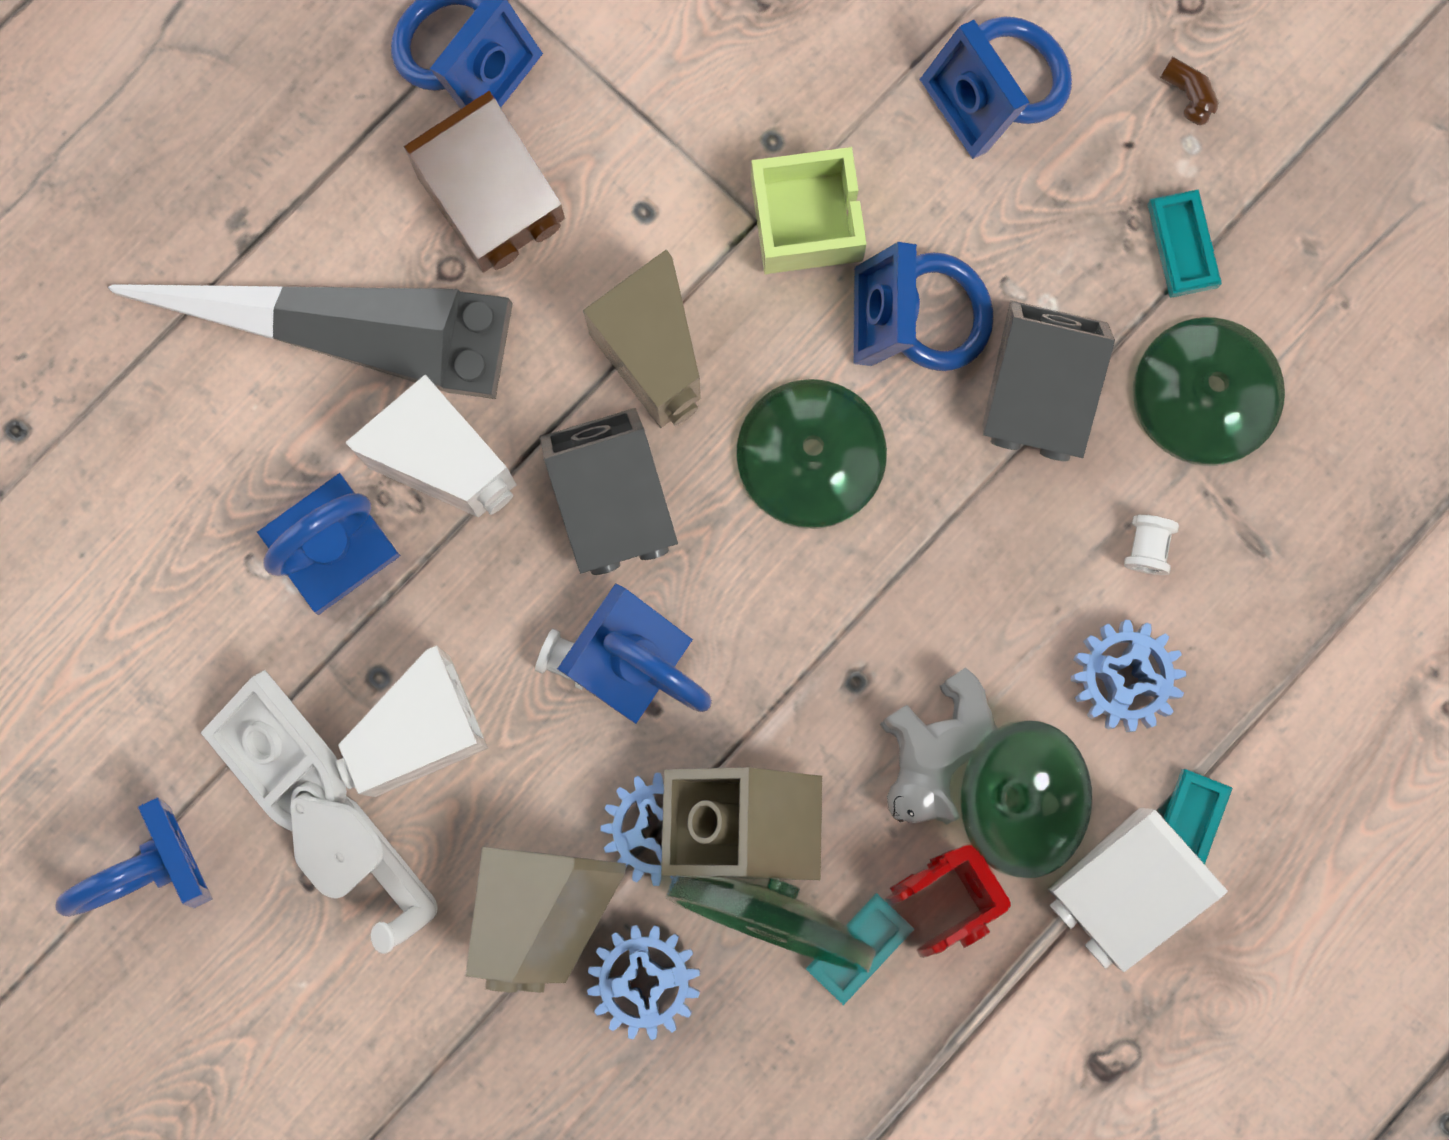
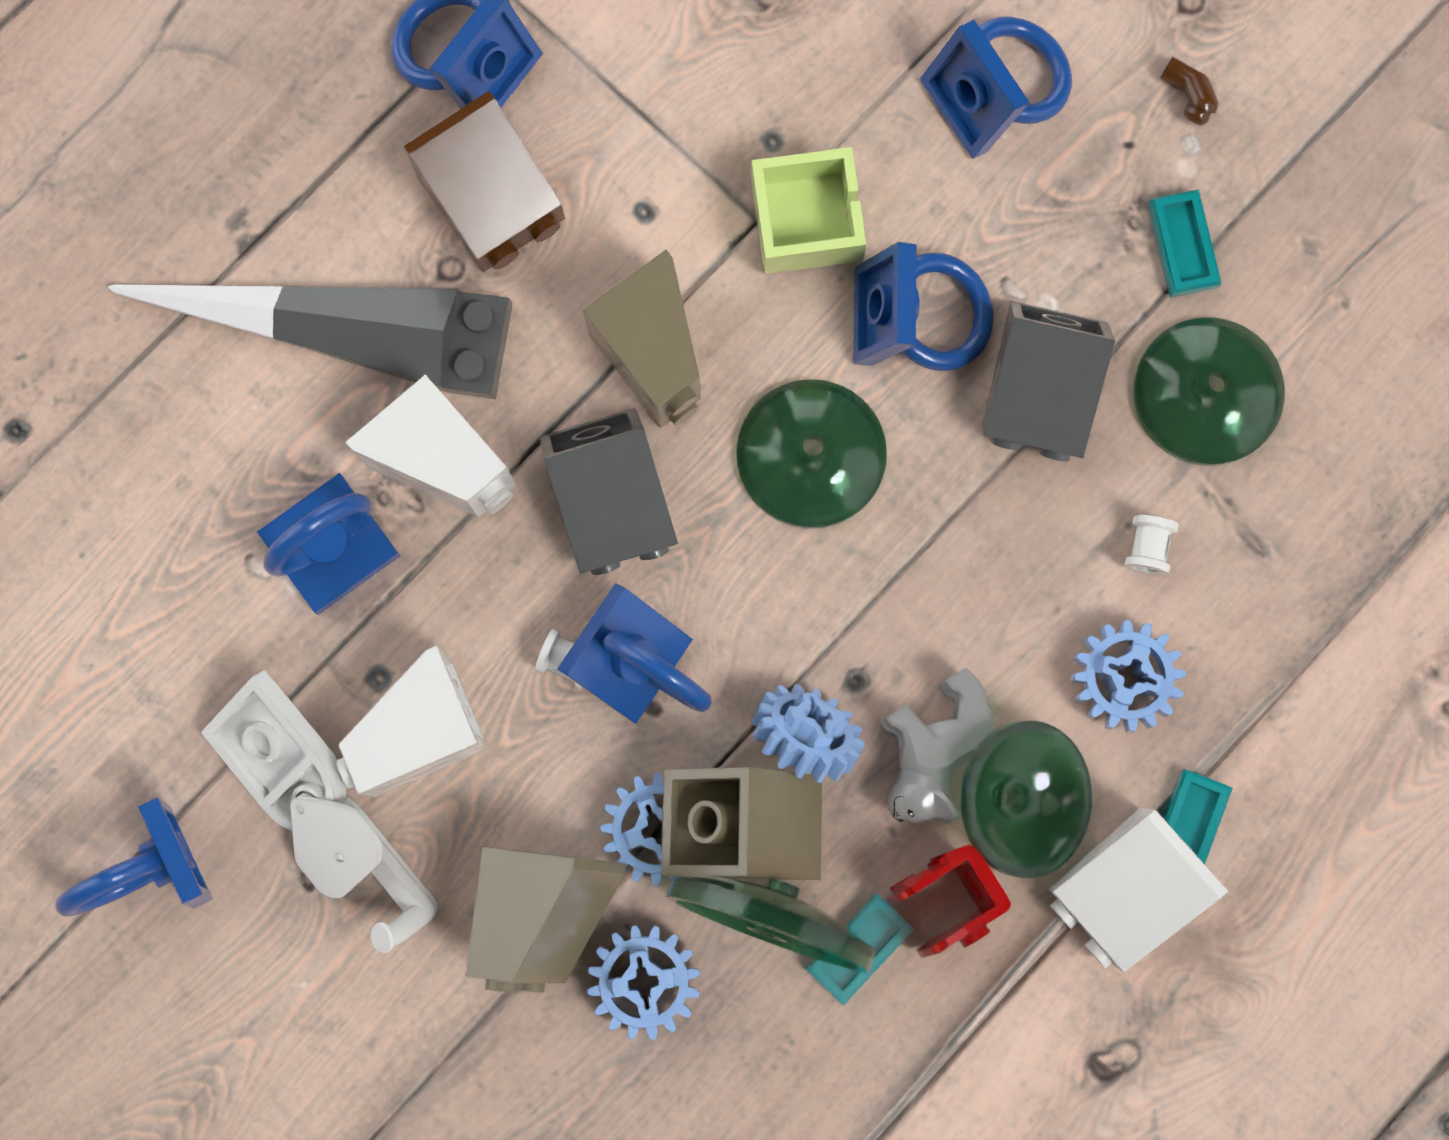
(807, 733): none -> light blue gear

